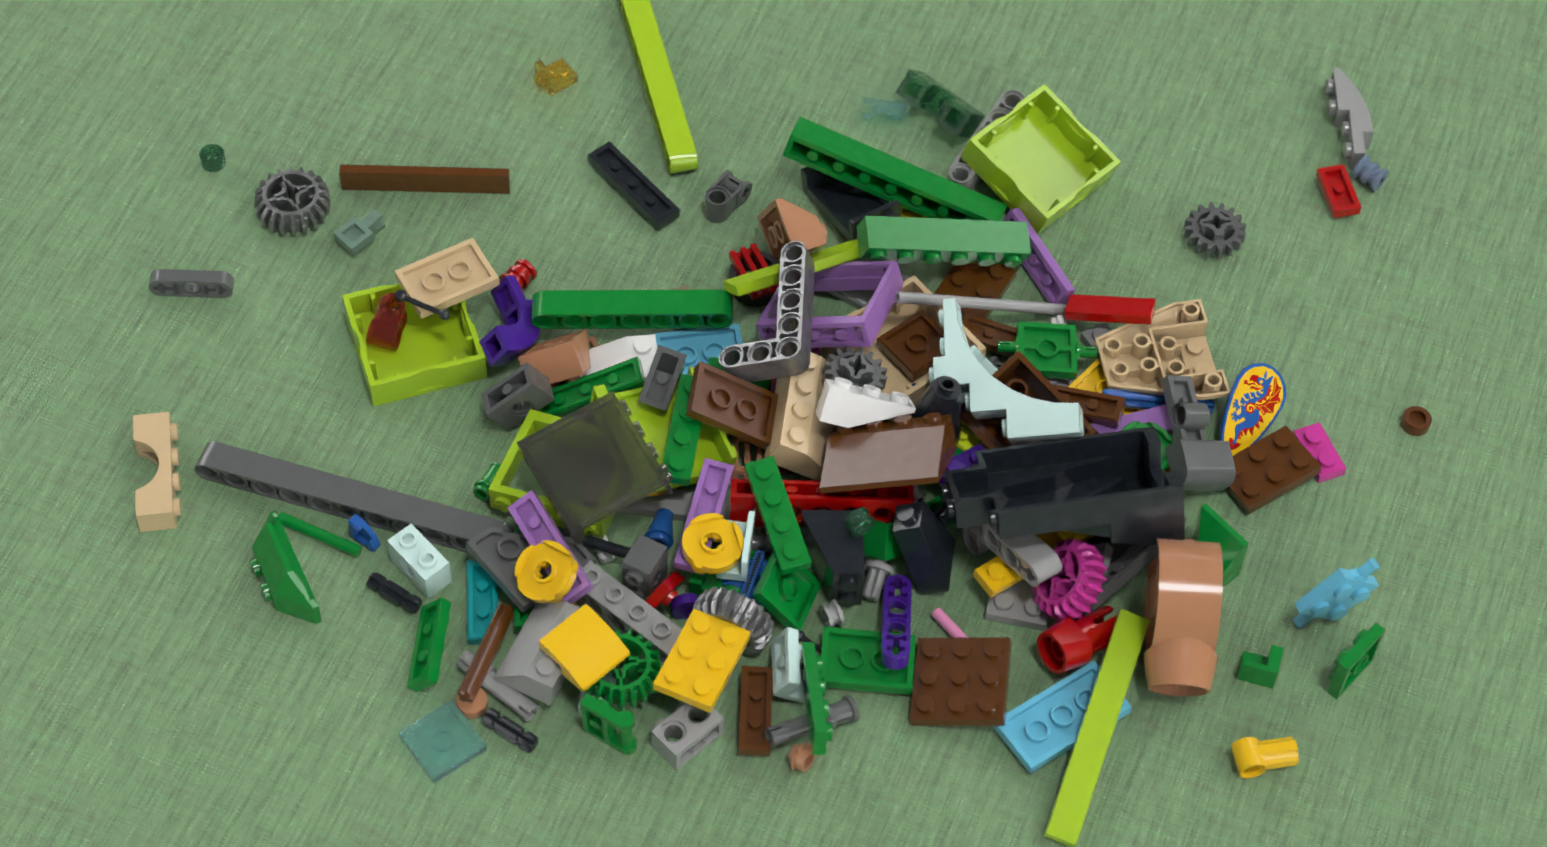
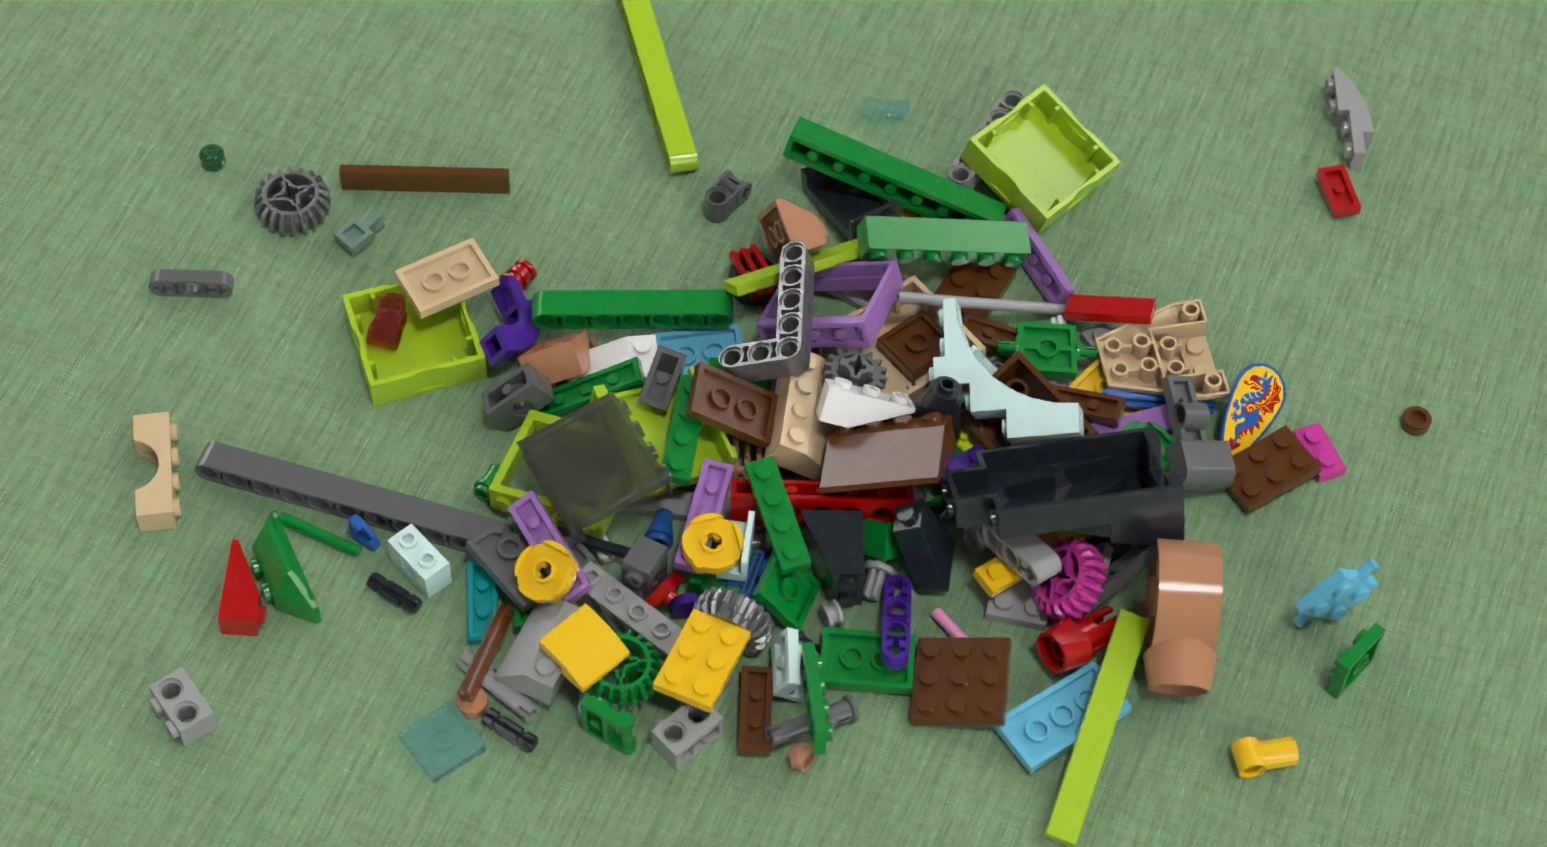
(186, 705): none -> light grey brick
(240, 602): none -> red slope
(401, 296): black hinge -> none
(429, 644): green plate -> none
(554, 76): clear yellow bracket -> none
(633, 185): black plate -> none
(859, 522): clear green bush -> none
(933, 97): clear green arch -> none
(1214, 230): dark grey gear -> none
(1214, 529): green slope -> none
(1259, 668): green panel -> none
(1370, 173): sand blue bush -> none

